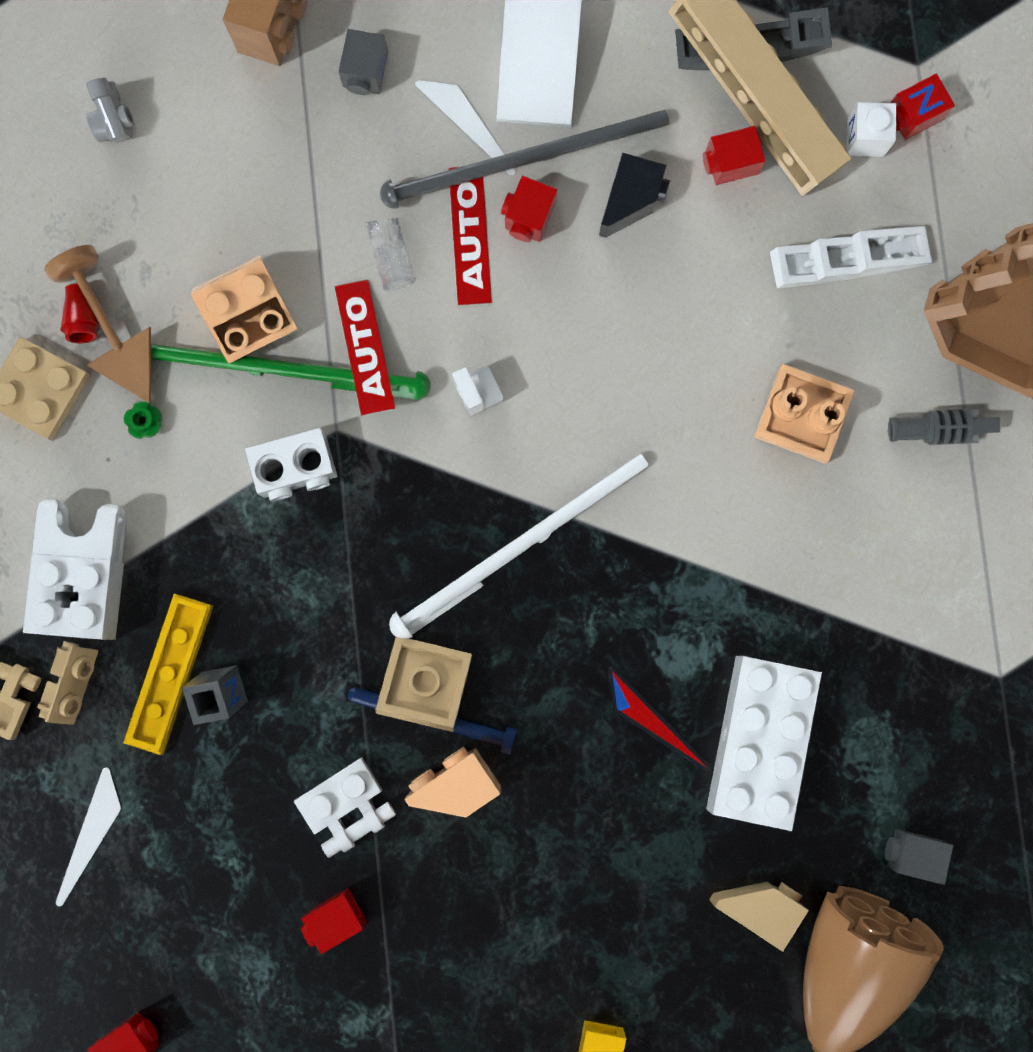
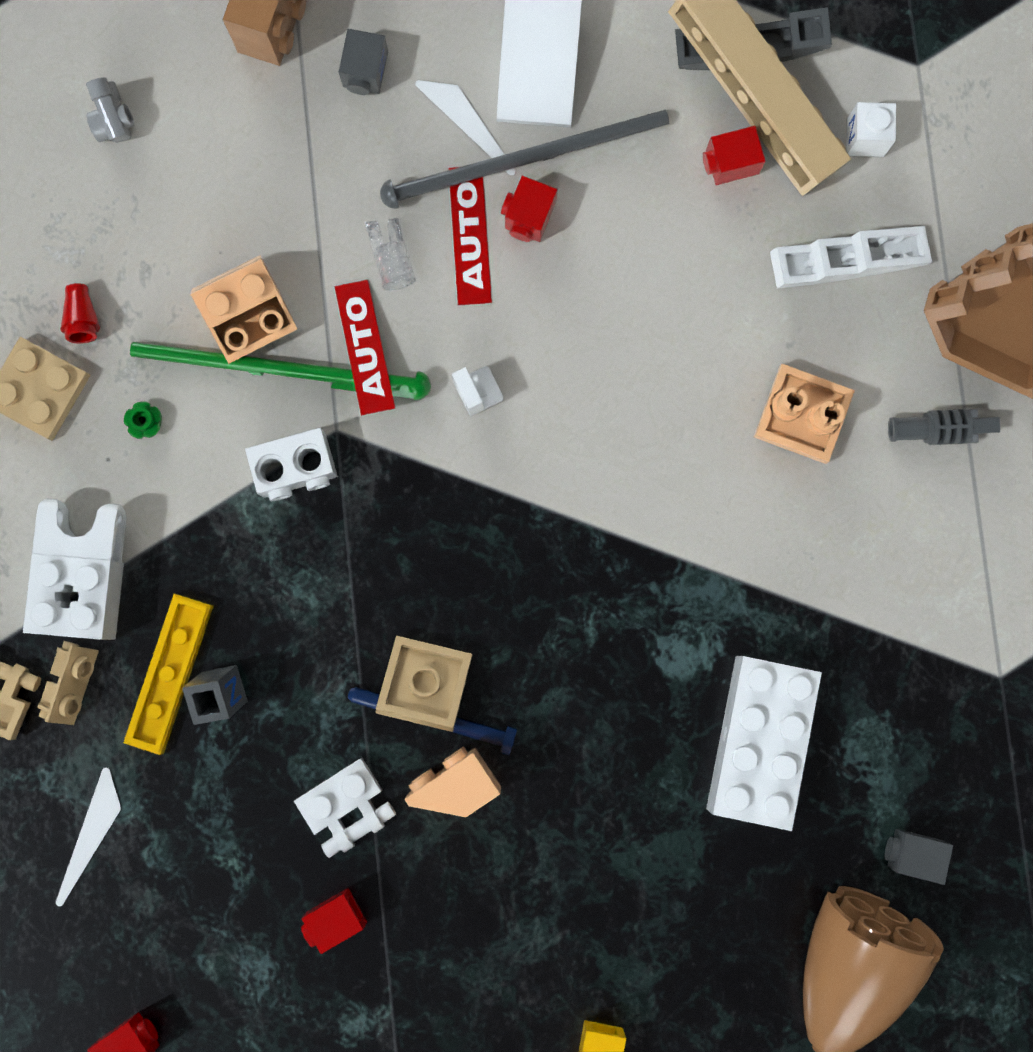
(128, 361): medium nougat piece -> none
(471, 581): white bar -> none
(633, 193): black slope -> none
(635, 709): sticker -> none
(764, 910): tan slope -> none
(922, 106): red brick -> none

